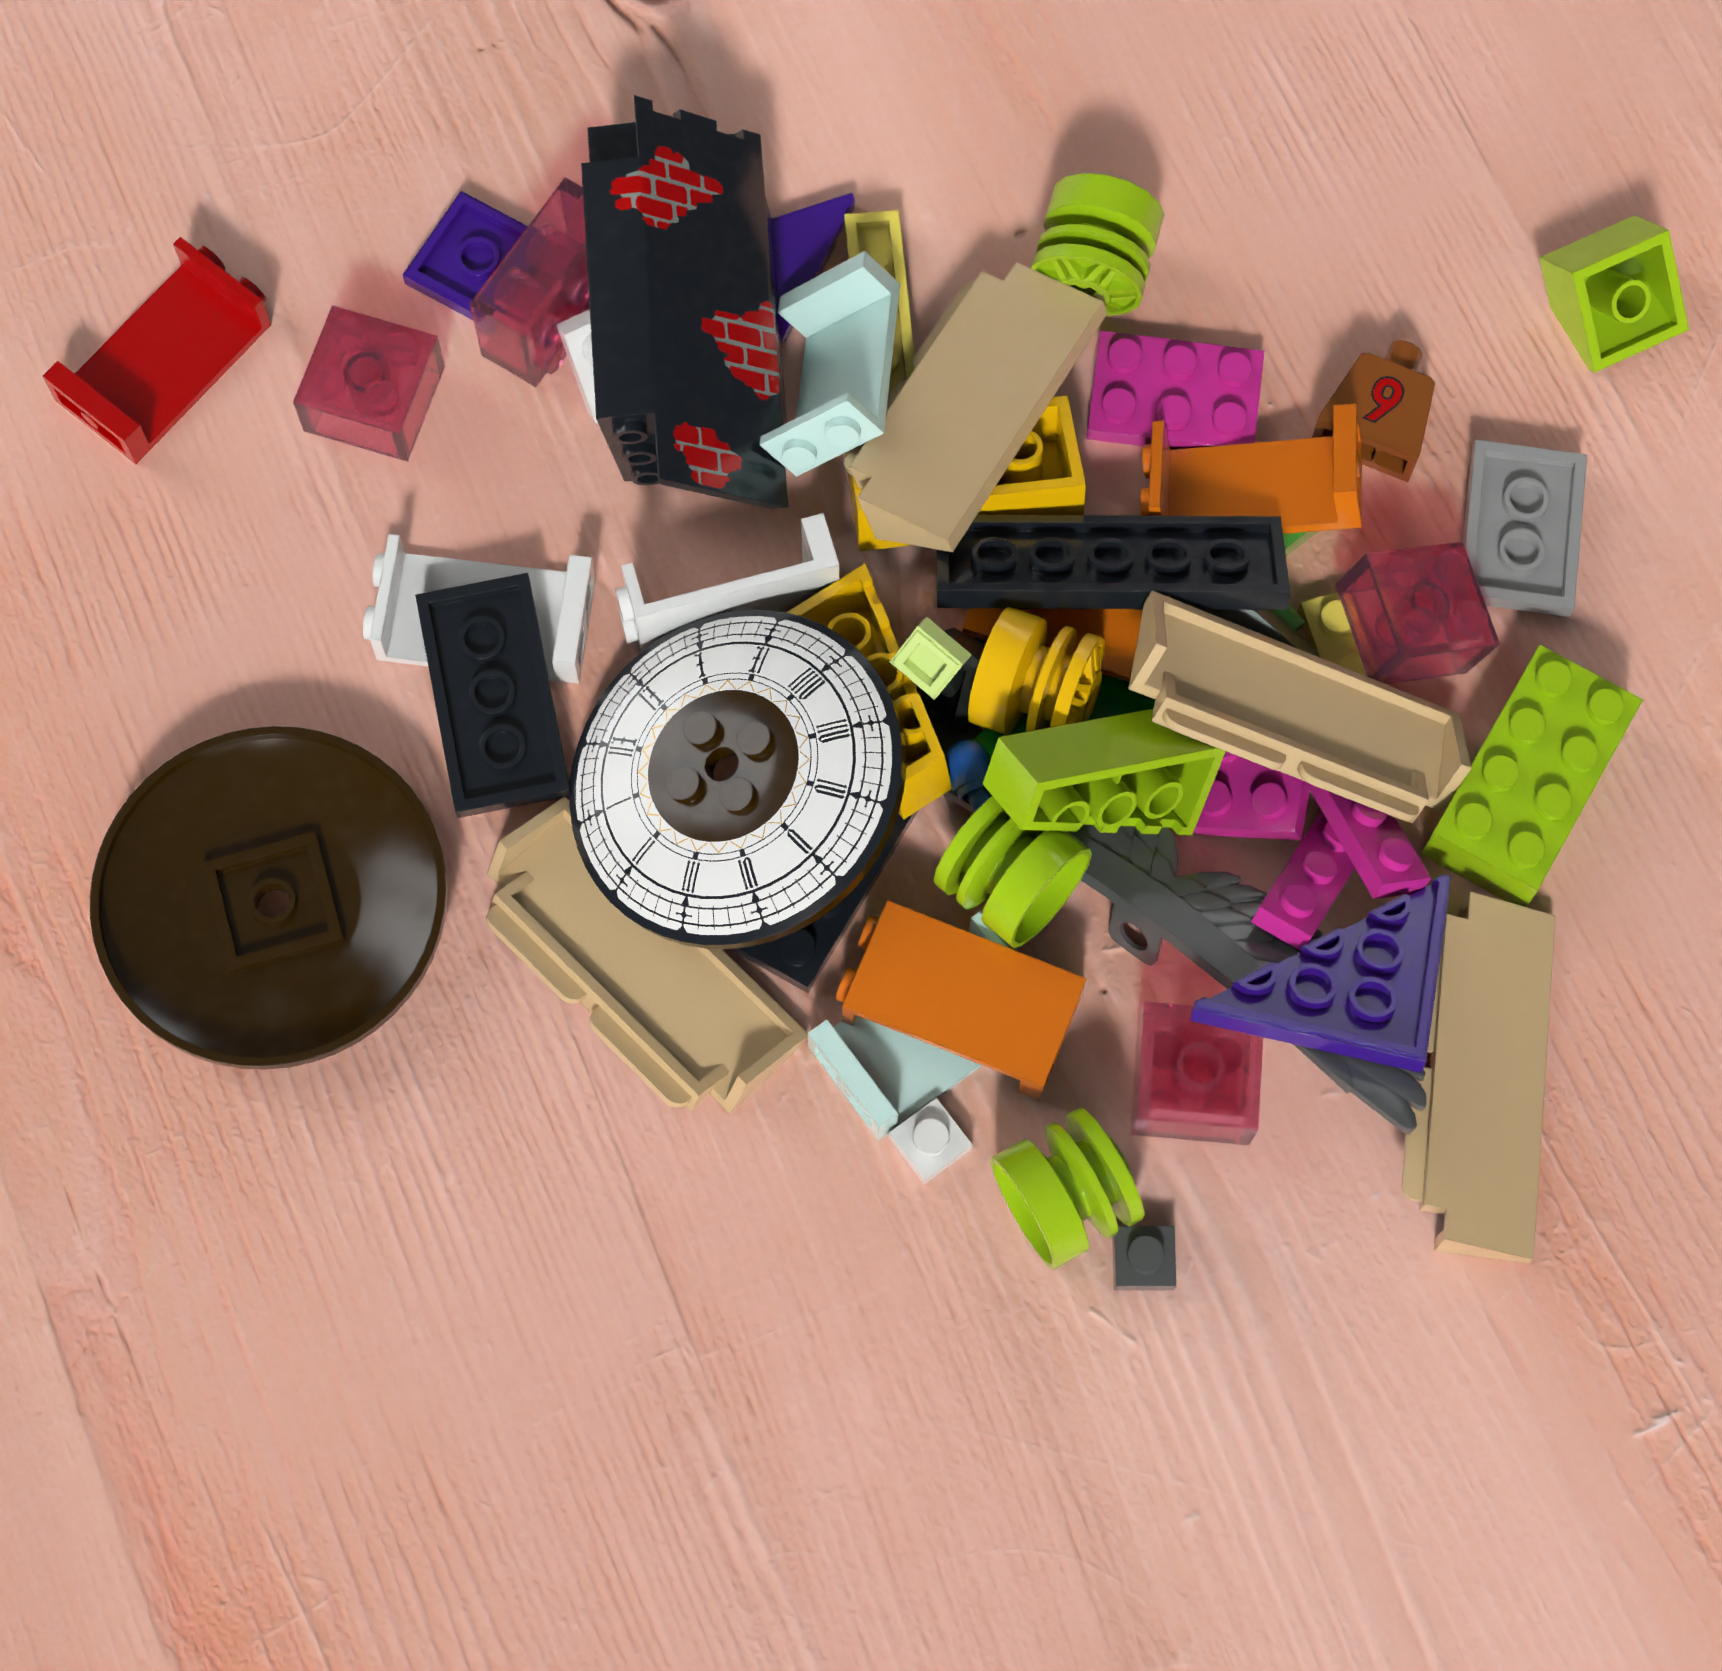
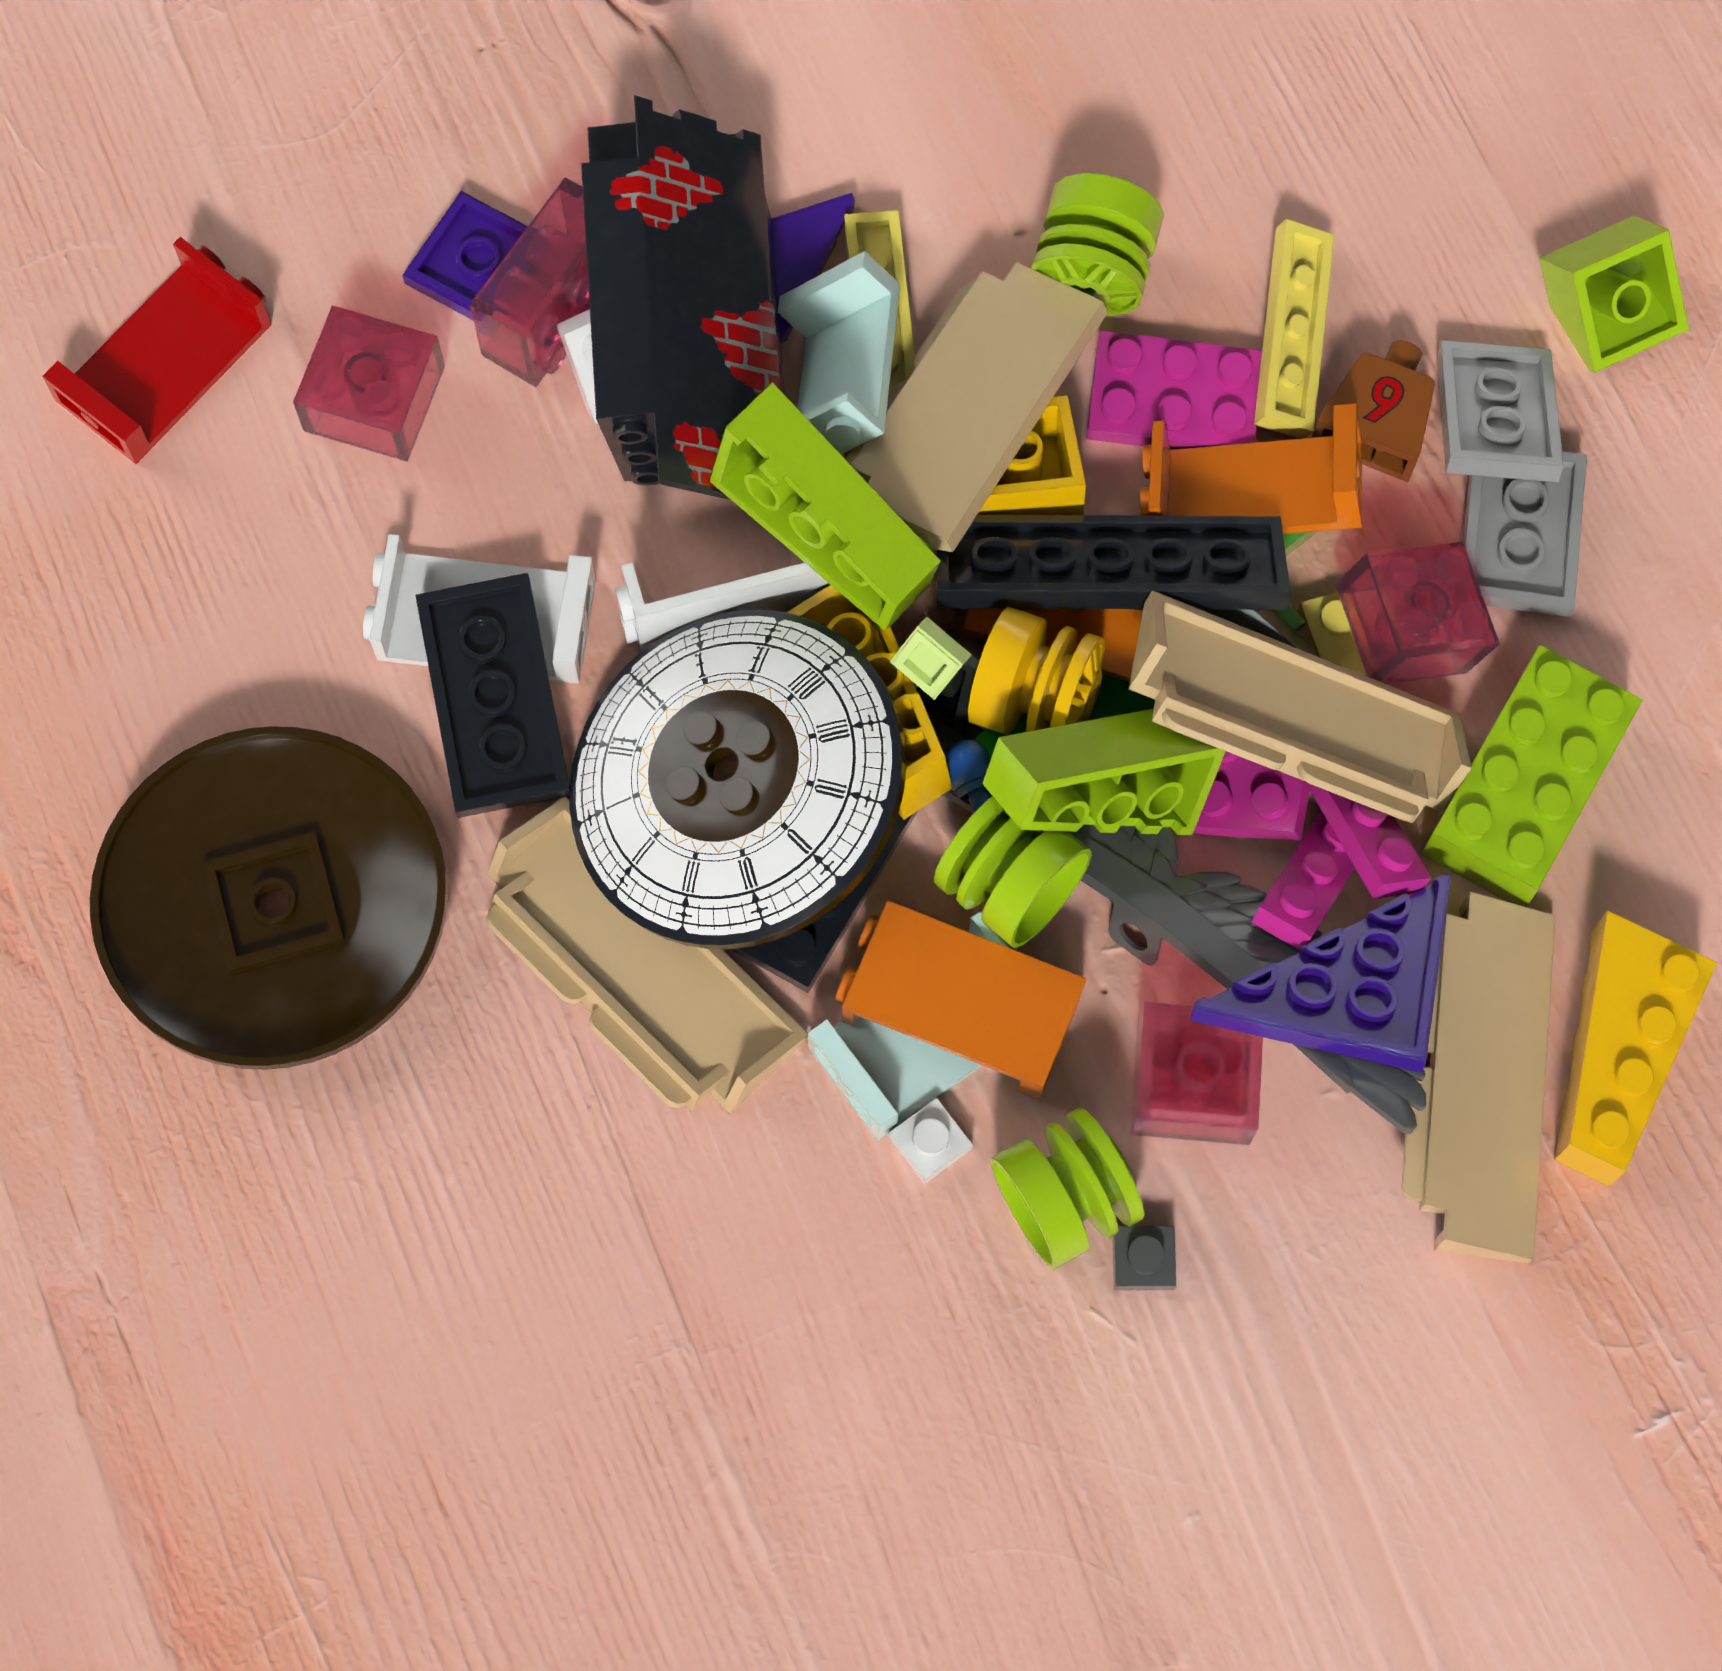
(821, 508): none -> lime wedge
(1294, 329): none -> light yellow plate
(1499, 411): none -> light grey plate
(1629, 1031): none -> yellow wedge

